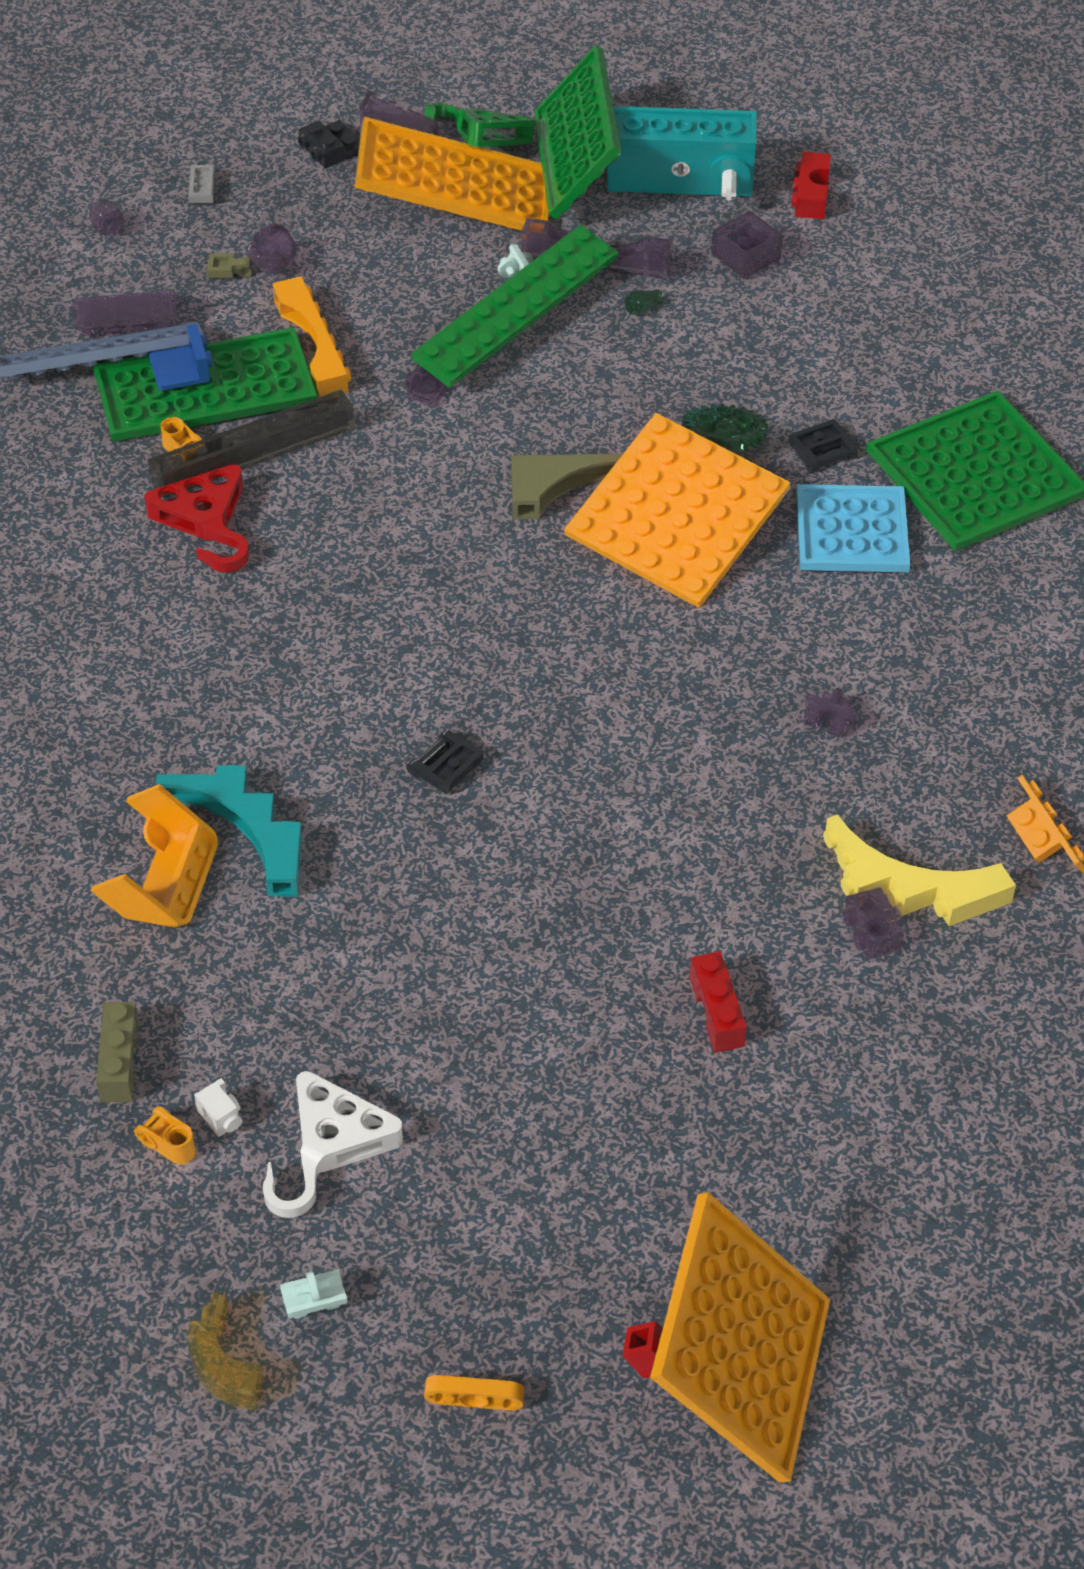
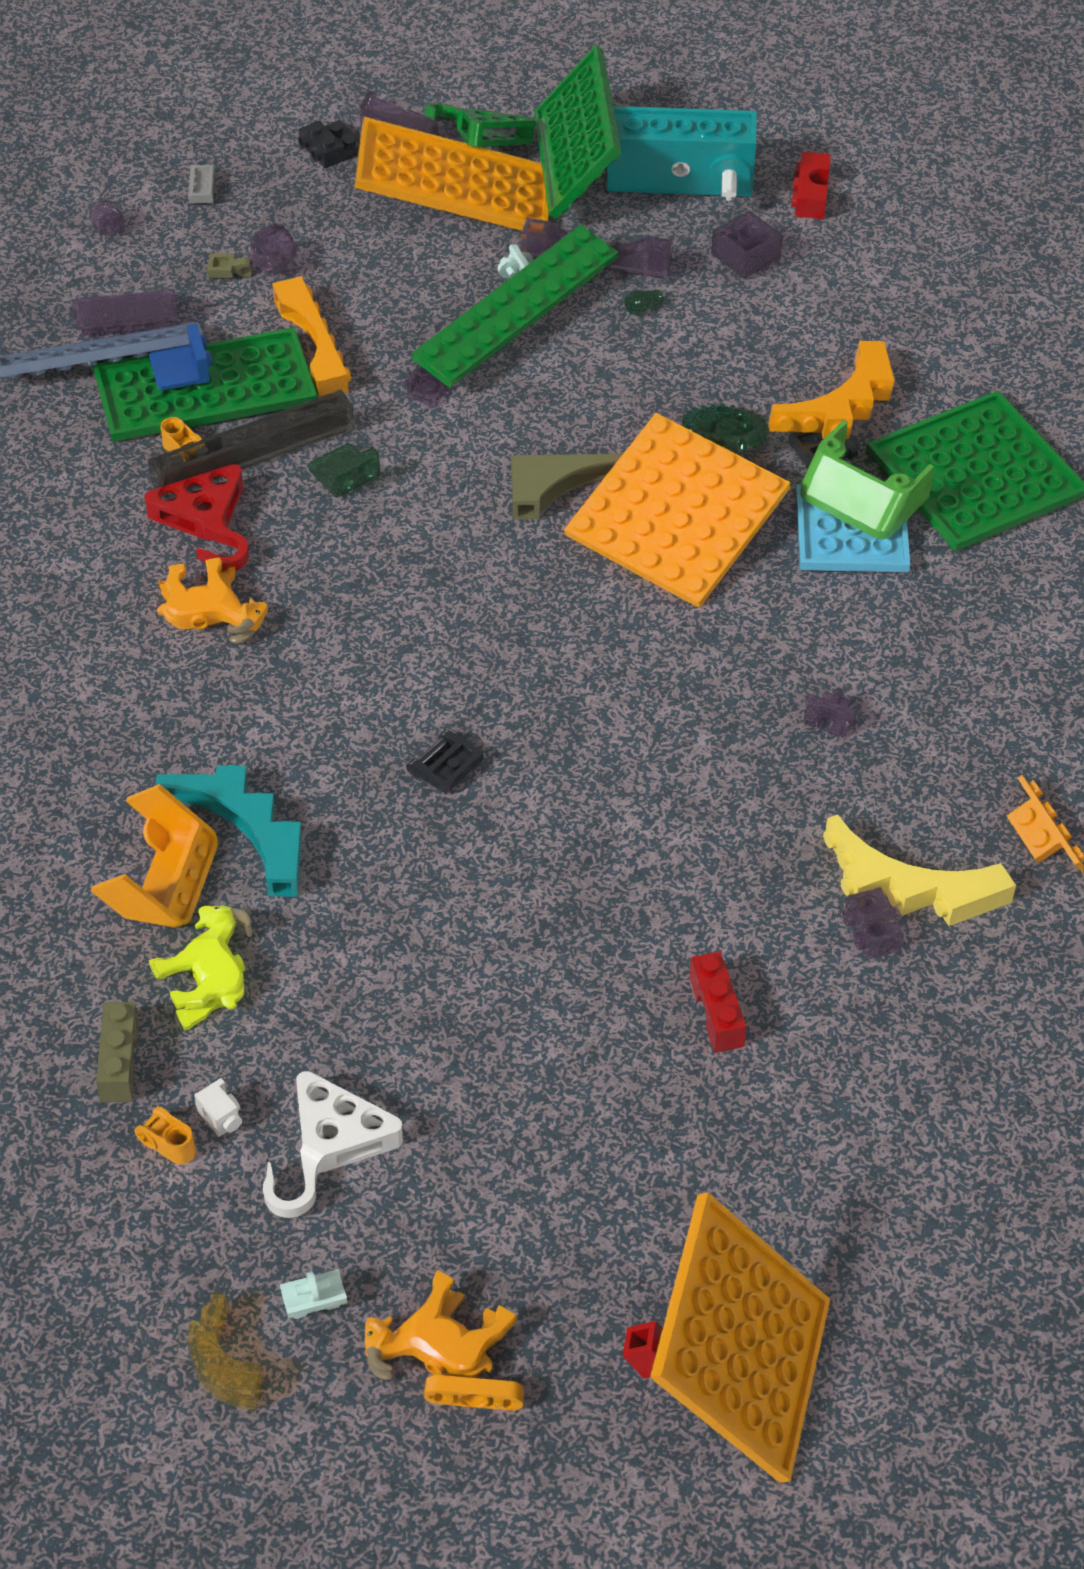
(209, 603): none -> light orange animal
(212, 964): none -> neon yellow animal
(346, 468): none -> clear green bracket
(436, 1337): none -> light orange animal
(849, 402): none -> light orange arch
(856, 495): none -> bright green windscreen

